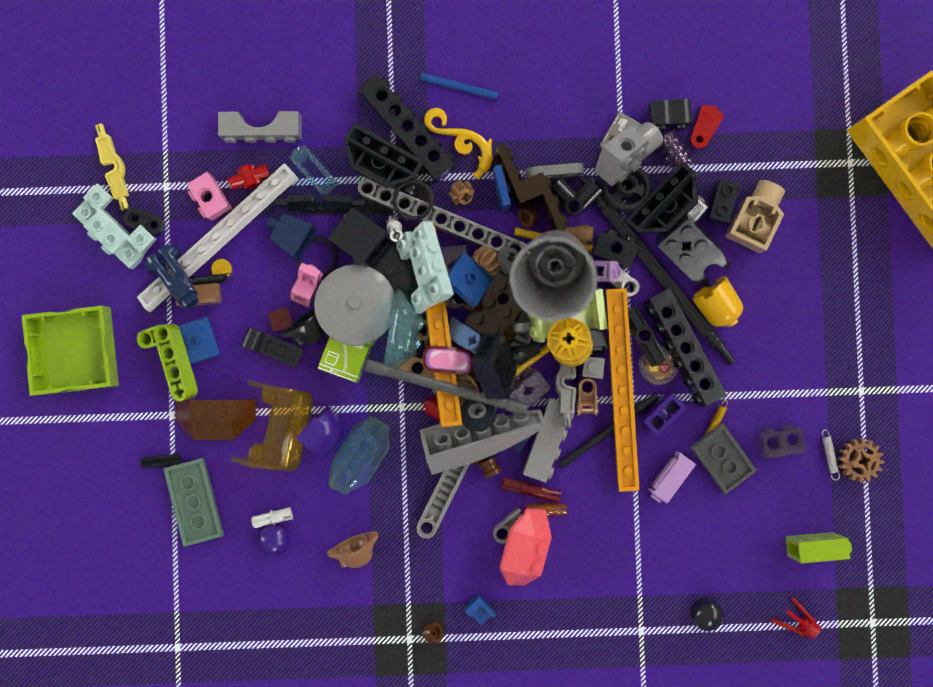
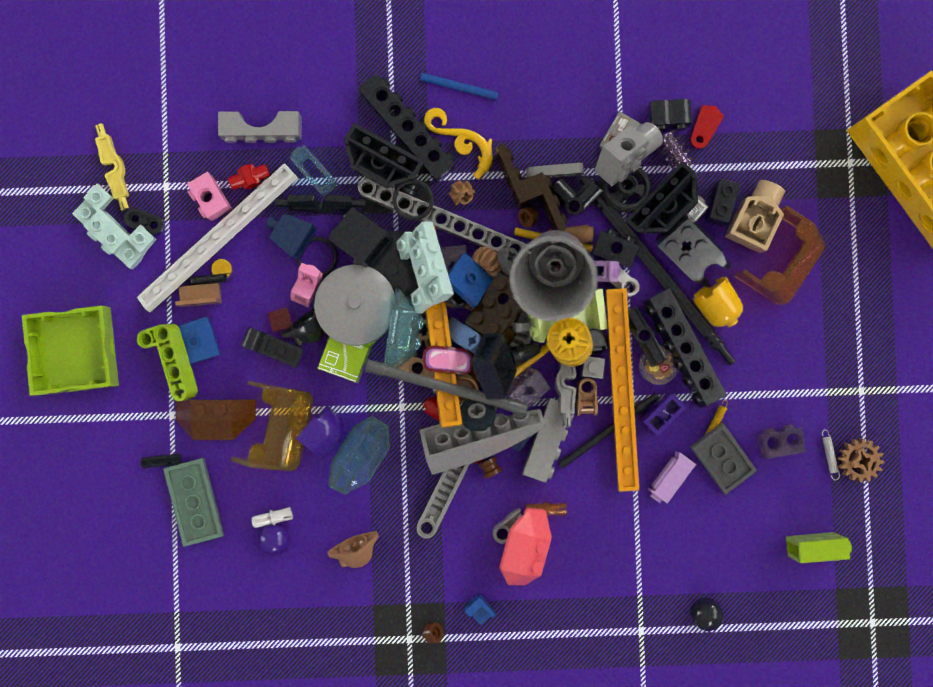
(178, 286): dark blue piece -> none
(394, 228): white axle -> none
(502, 188): blue plate -> none
(530, 489): dark red axle -> none
(783, 287): none -> clear orange windscreen
(807, 626): red plant -> none

